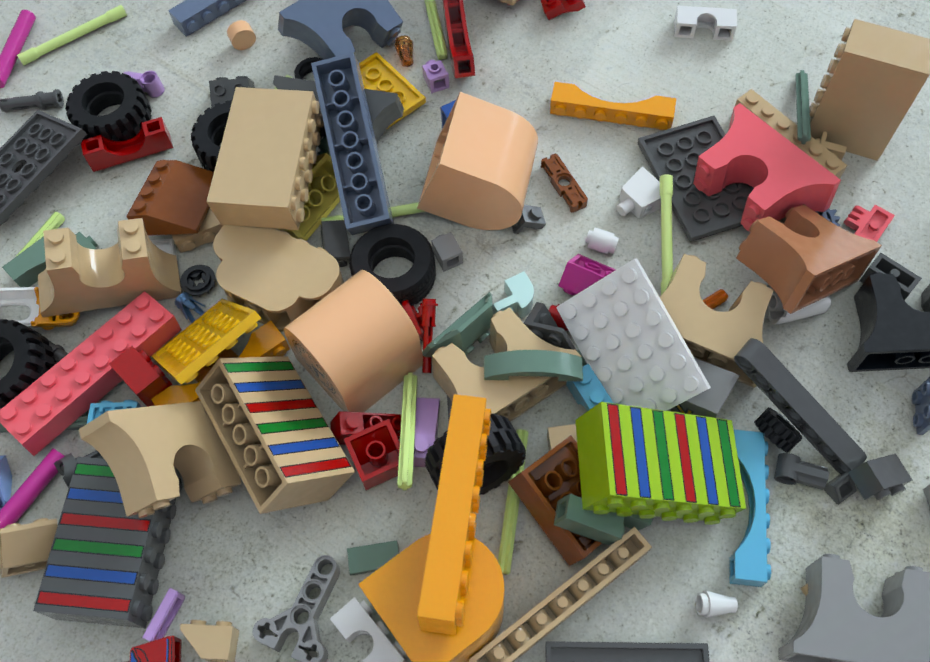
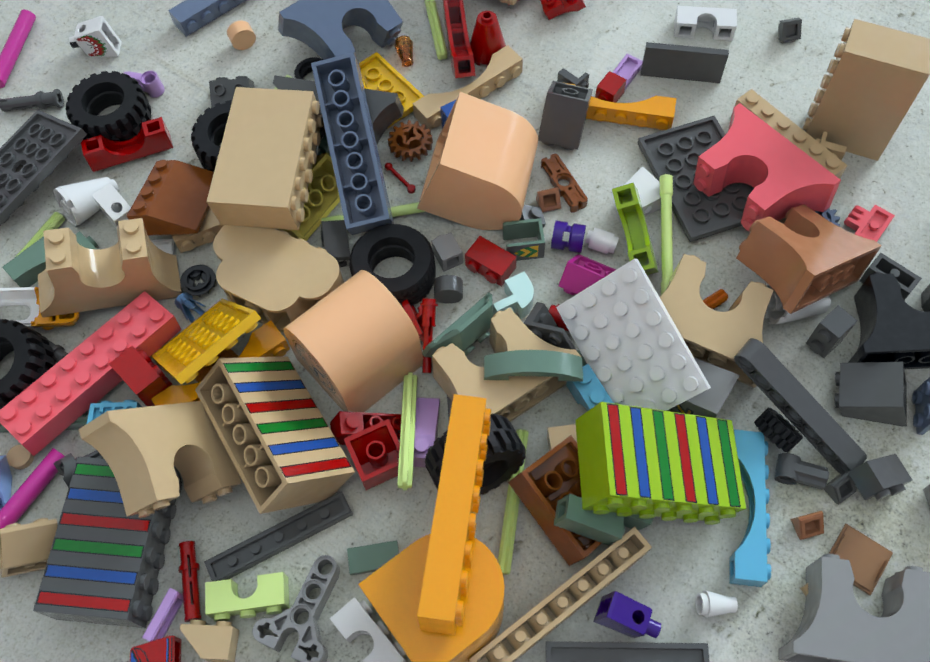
(19, 457): none -> tan tile
(35, 52): yellowish green piece -> none
(78, 199): none -> white cone
(96, 38): none -> white torso
(111, 204): none -> white torso
(187, 550): none -> red pin
(269, 597): none -> yellowish green arch
(278, 538): none -> dark grey tile
(410, 141): none -> dark orange gear
(410, 187): none -> red hinge
(435, 71): lavender brick -> none
(448, 289): none -> dark grey piece
(486, 37): none -> red cone
(490, 261): none -> red brick
(502, 68): none -> tan arch
(525, 229): none -> sand green piece
(548, 199): none -> nougat slope
(564, 115): none -> dark grey slope
(566, 77): none -> dark grey bracket
(576, 237): none -> dark purple wheel
(611, 87): none -> red brick
(626, 616): none -> dark purple torso
(628, 68): none -> lavender tile
(635, 226): none -> lime arch
(684, 62): none -> dark grey tile
(790, 29): none -> dark grey tile
(802, 107): sand green axle -> none
(809, 525): none -> nougat slope
(831, 331): none -> dark grey brick
(865, 556): none -> medium nougat piece
(873, 392): none -> dark grey slope

